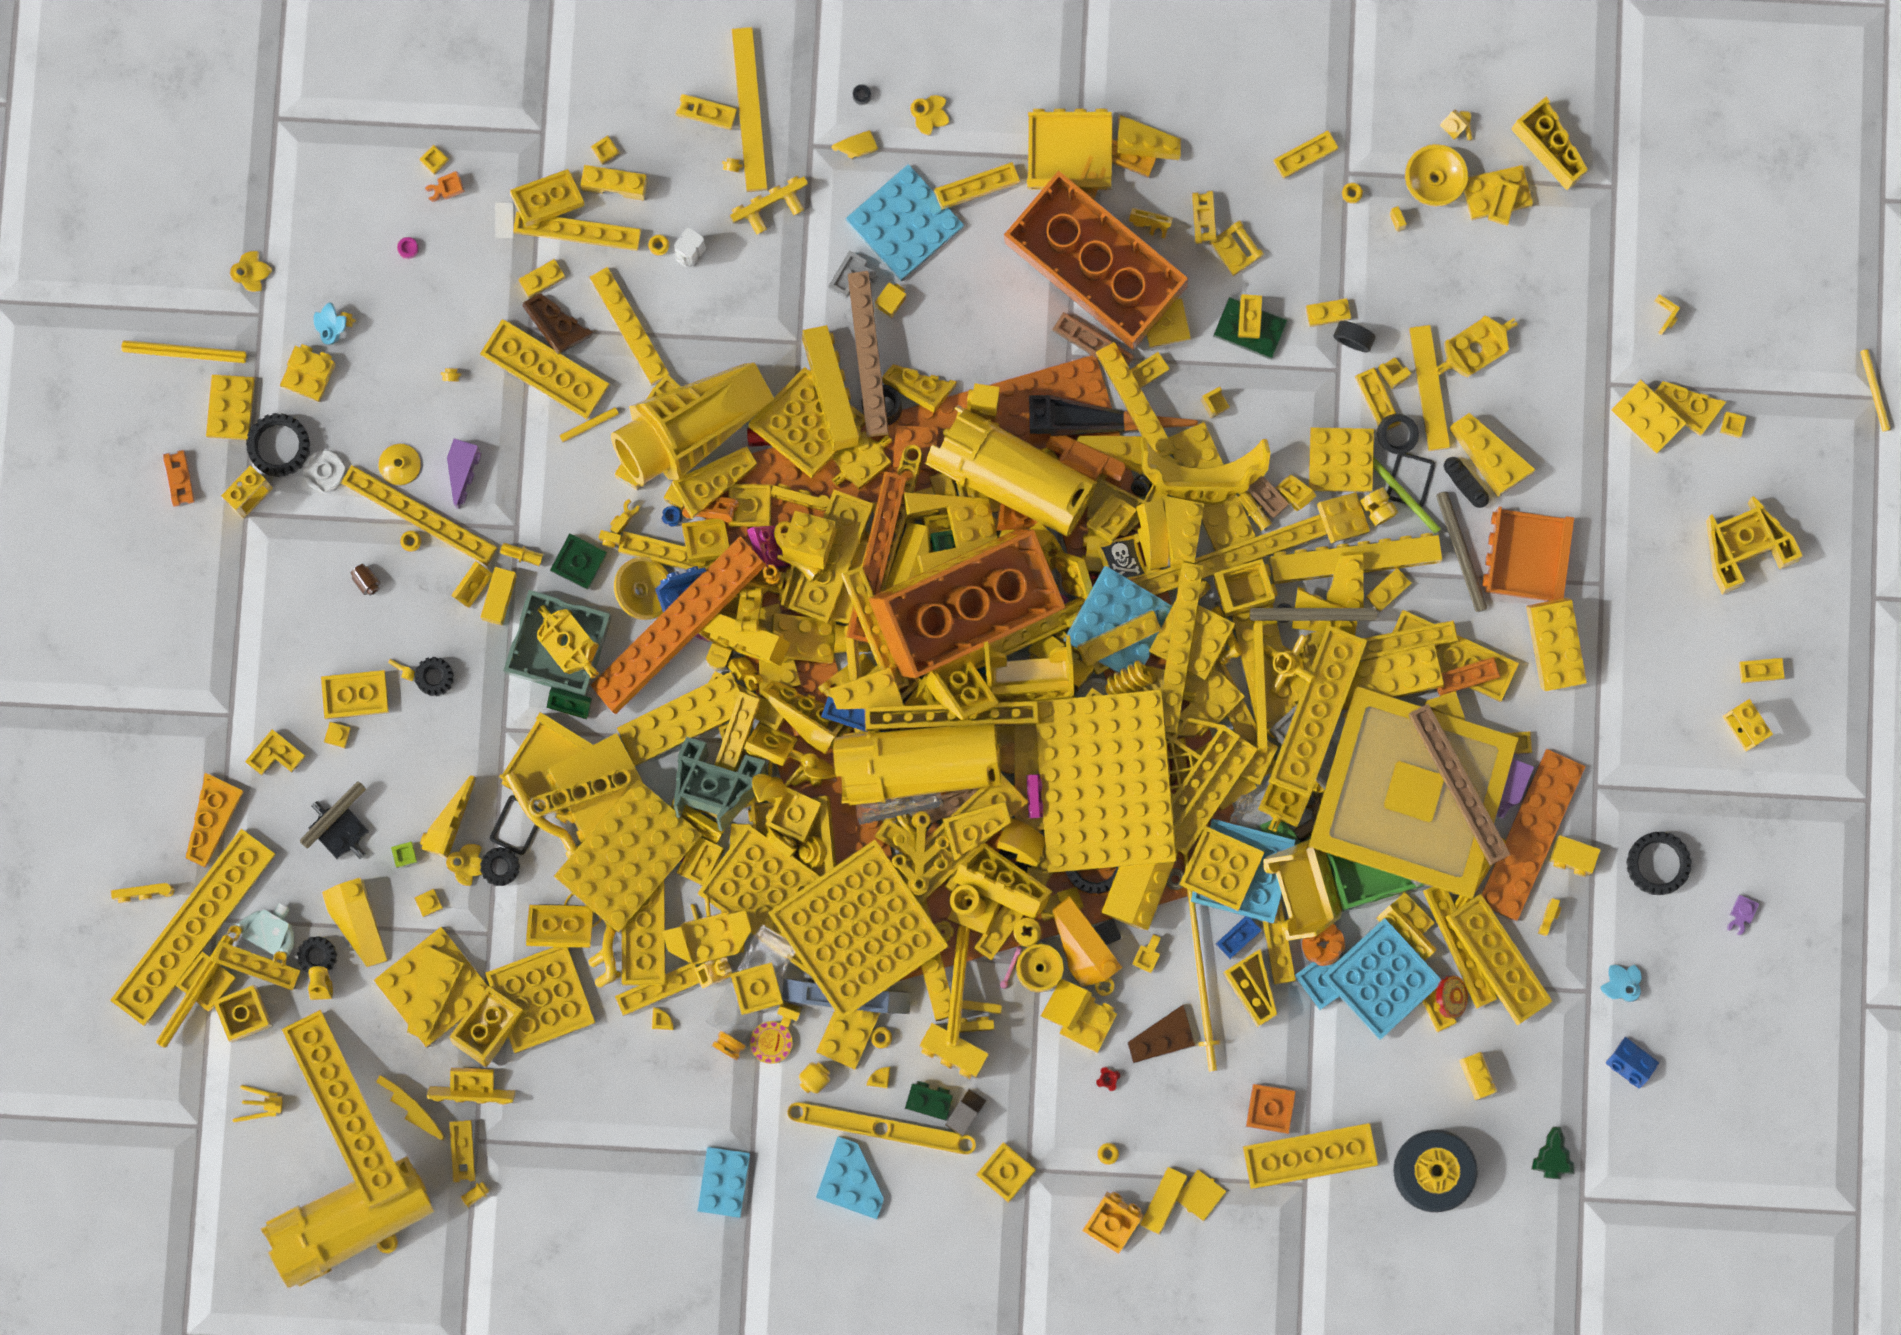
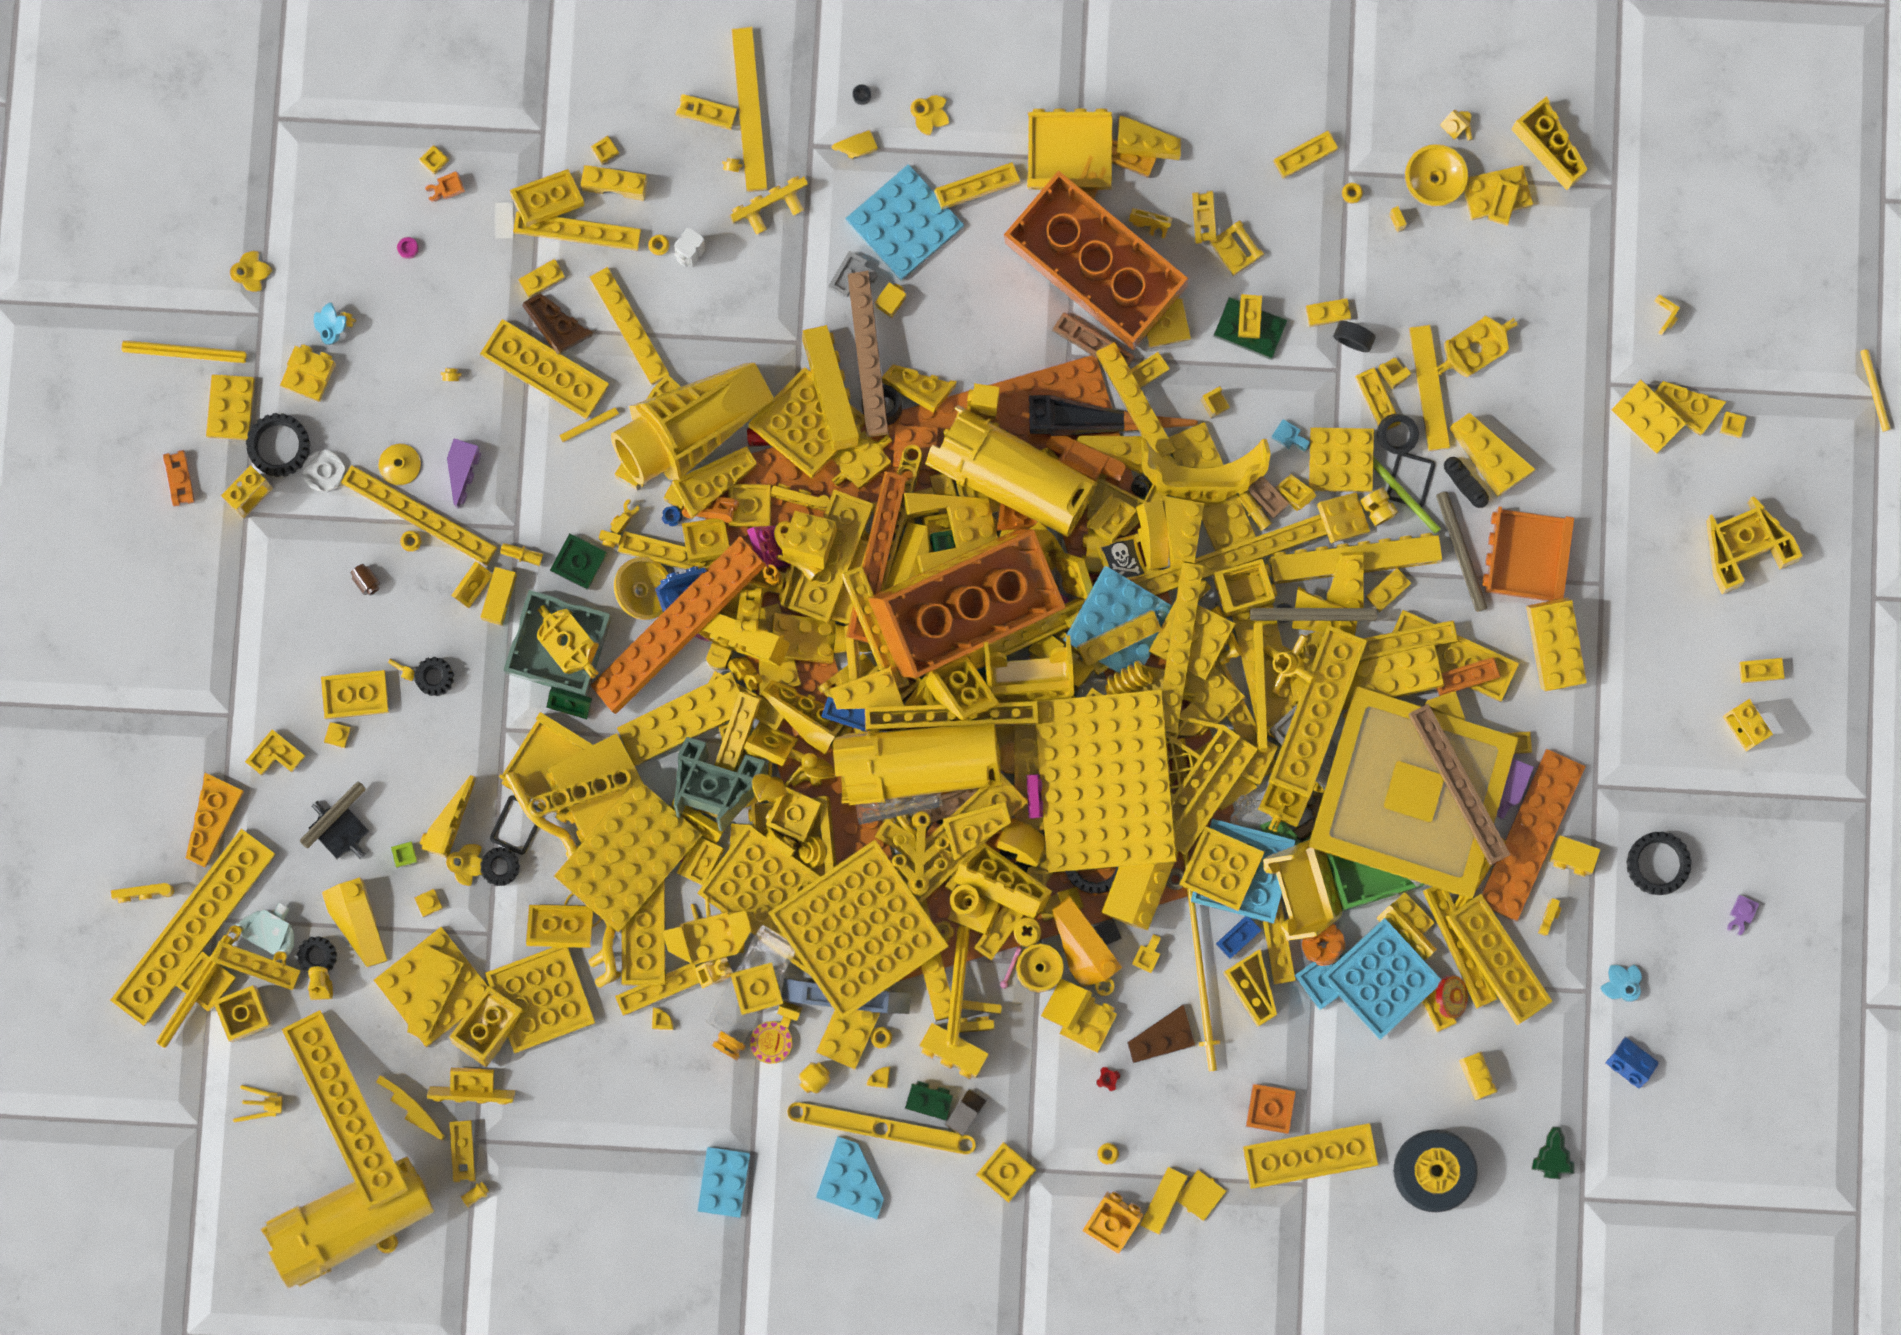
(1288, 434): none -> medium azure plate

